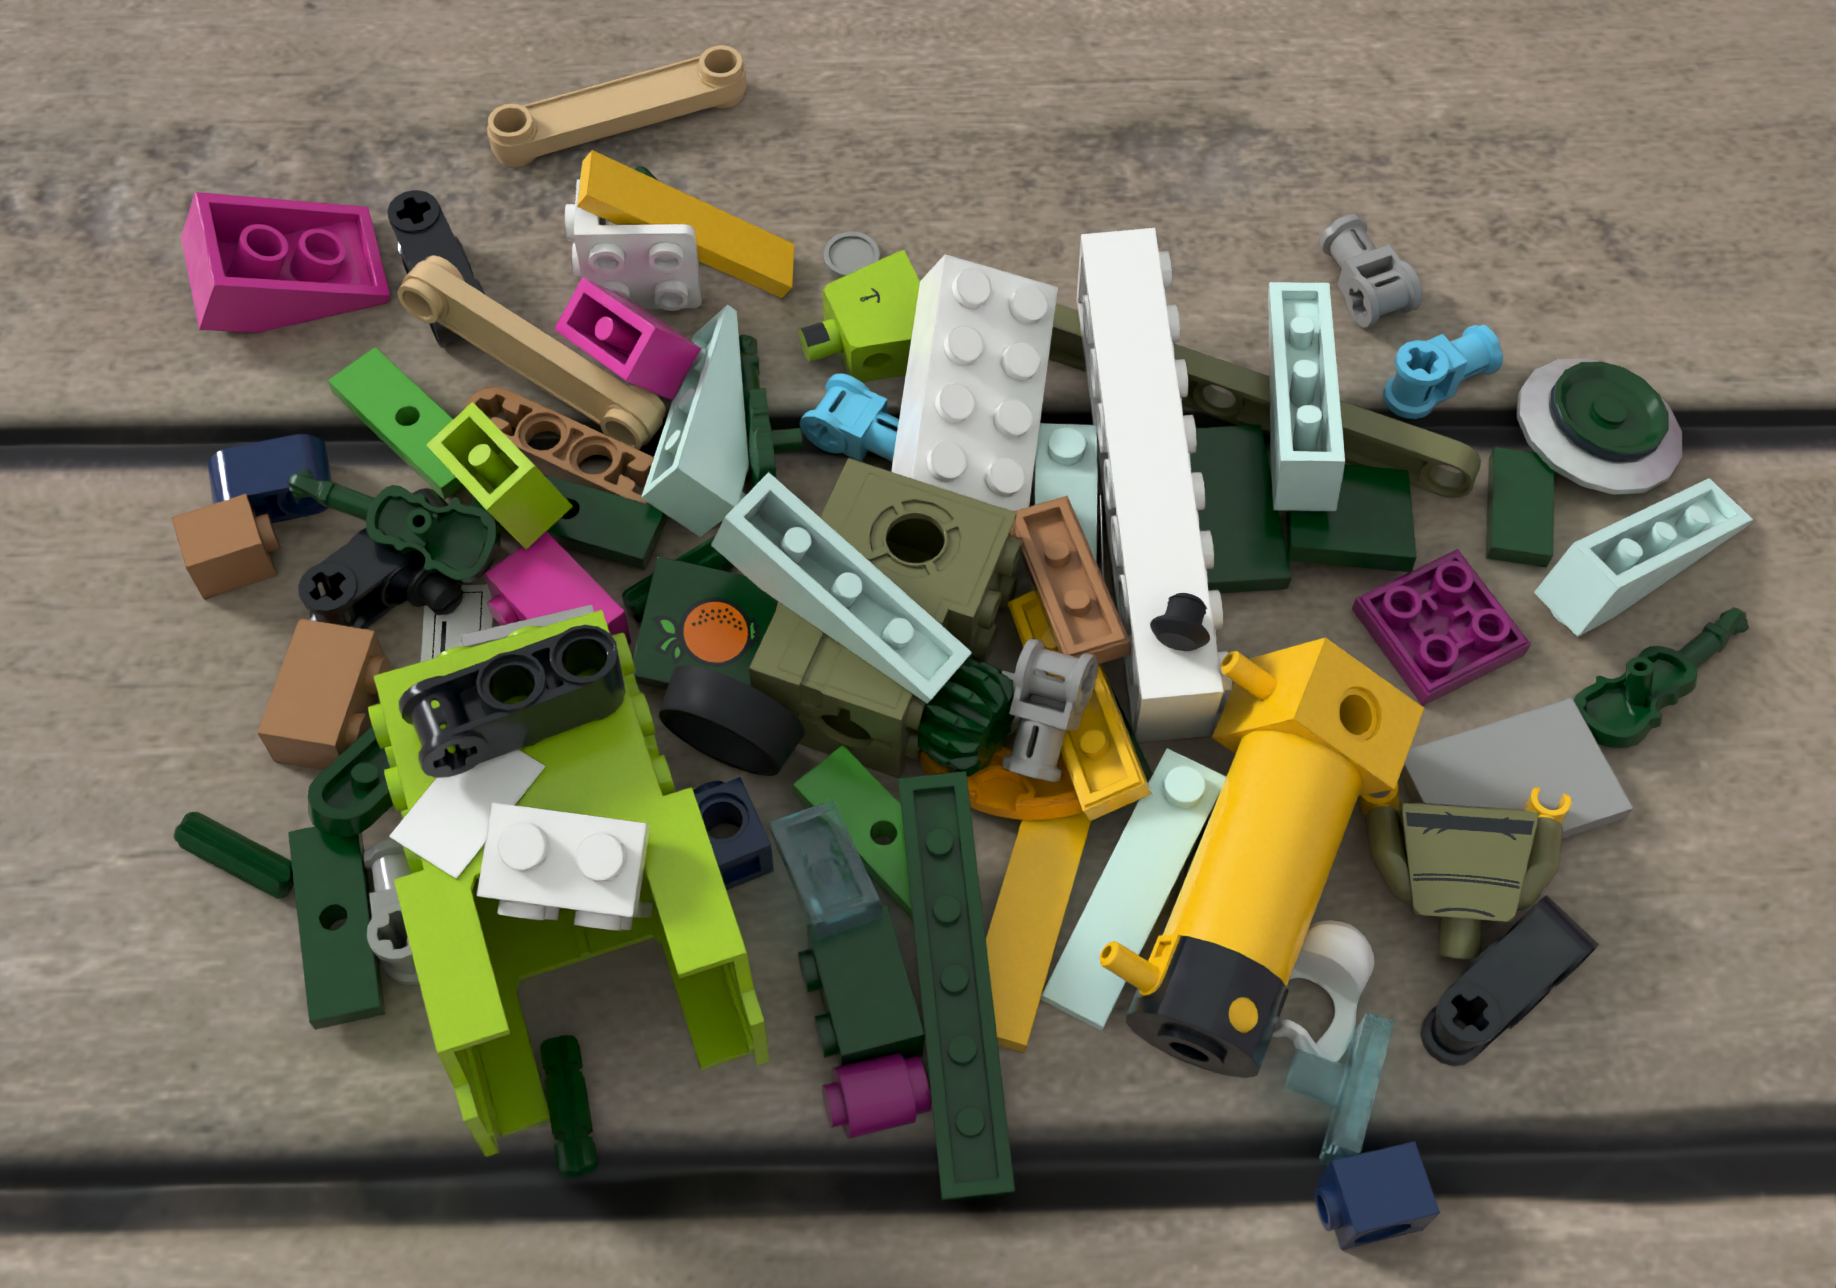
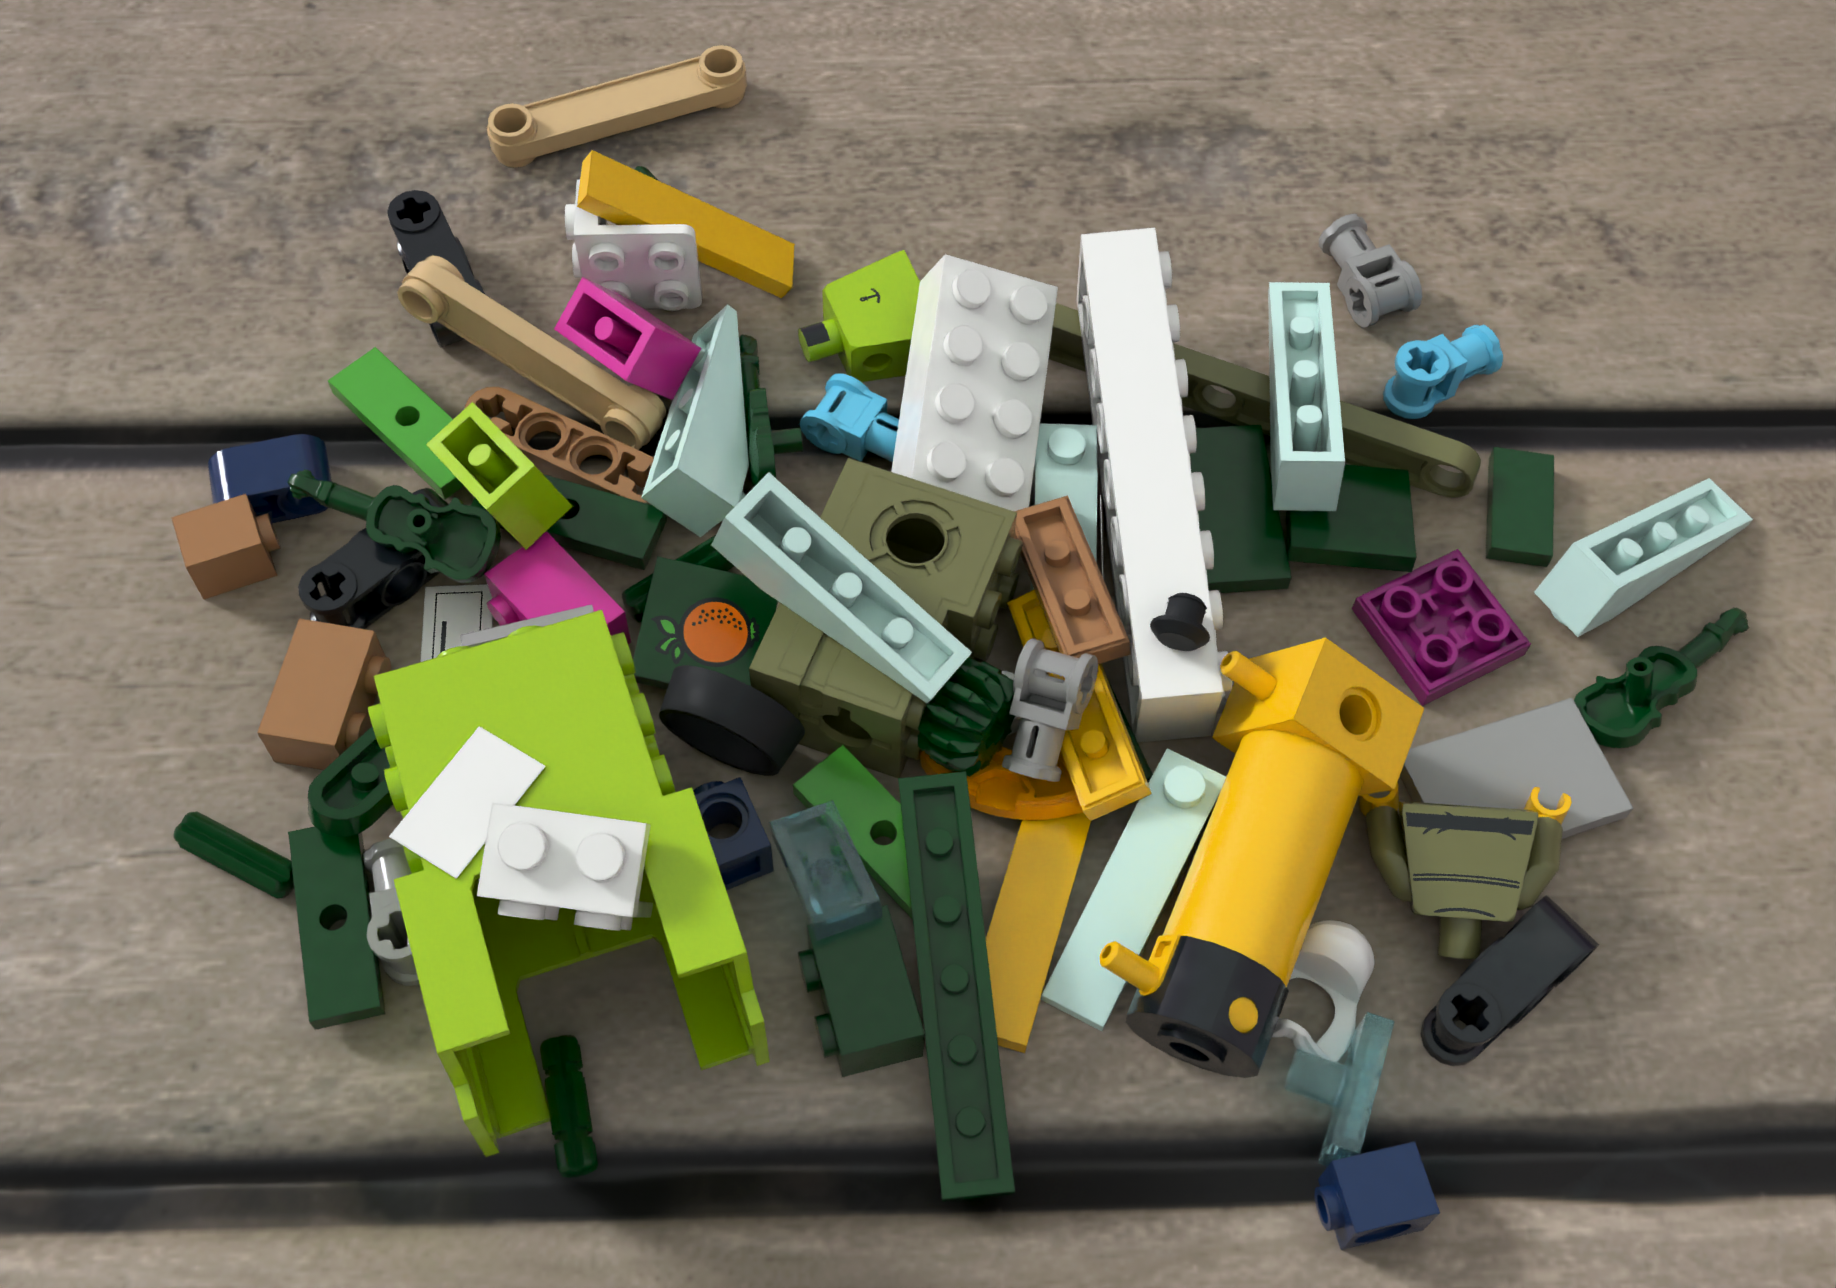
(279, 261): dark pink slope -> none
(435, 591): black piece -> none
(487, 727): black piece -> none
(849, 253): light grey piece -> none
(876, 1094): magenta brick -> none
(1599, 426): piece -> none

